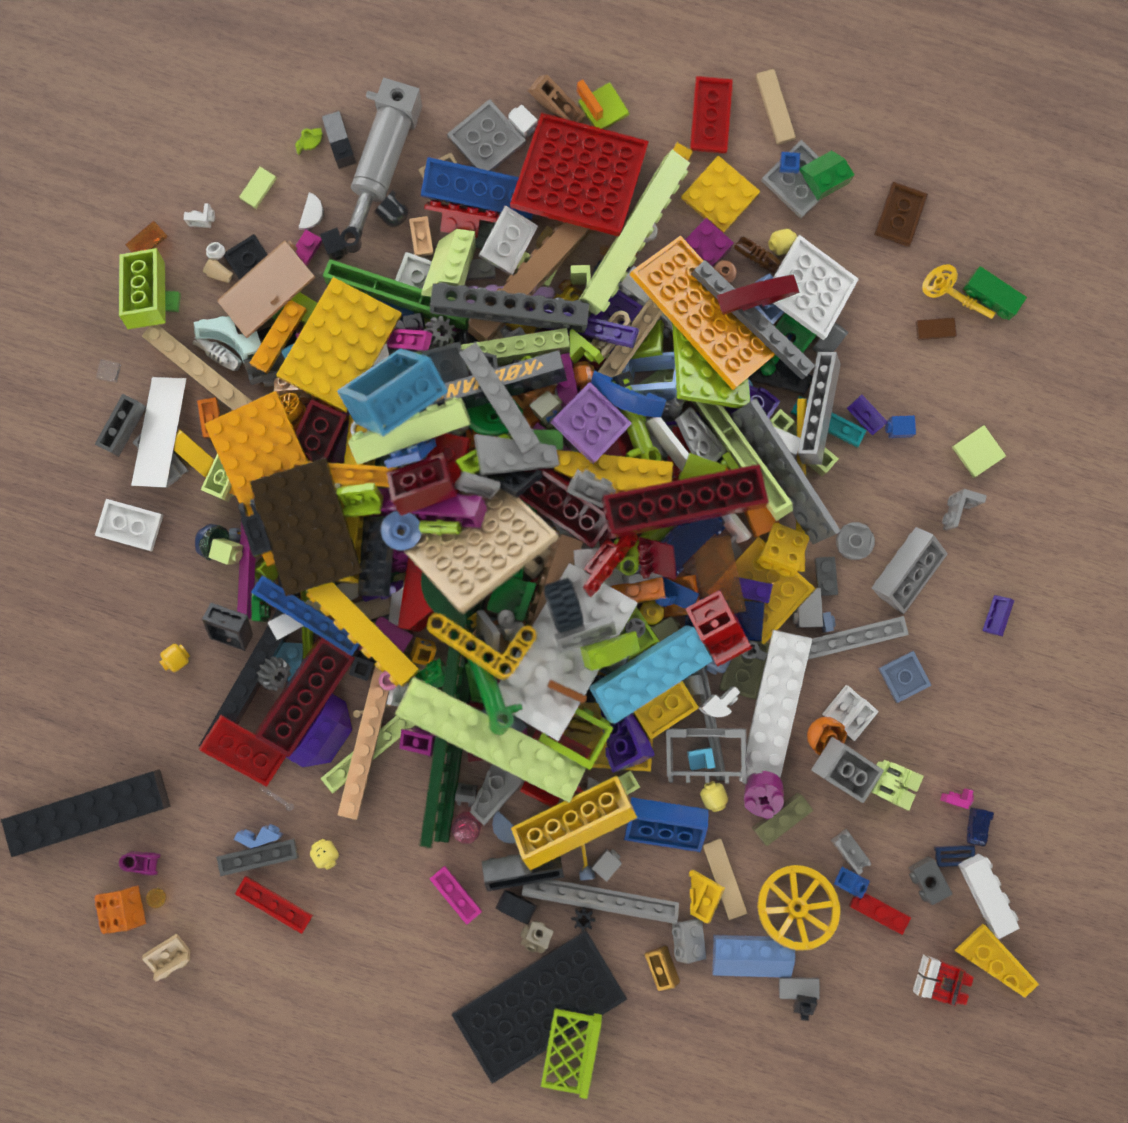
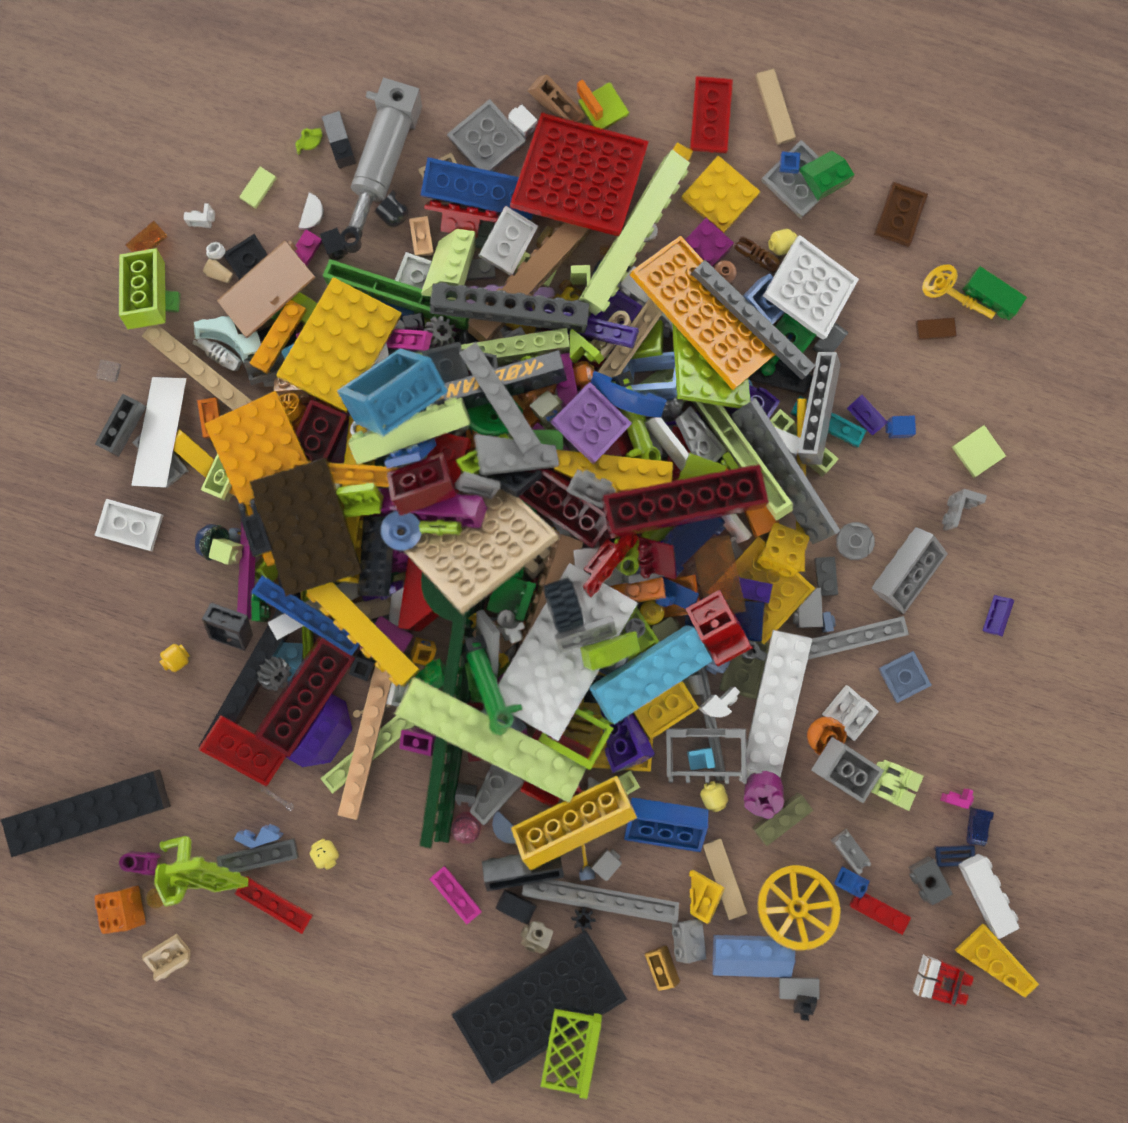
(175, 879): none -> lime plate
(385, 683): bright pink tile -> none
(481, 648): yellow beam -> none
(566, 691): dark orange tile -> none
(758, 293): dark red slope -> none

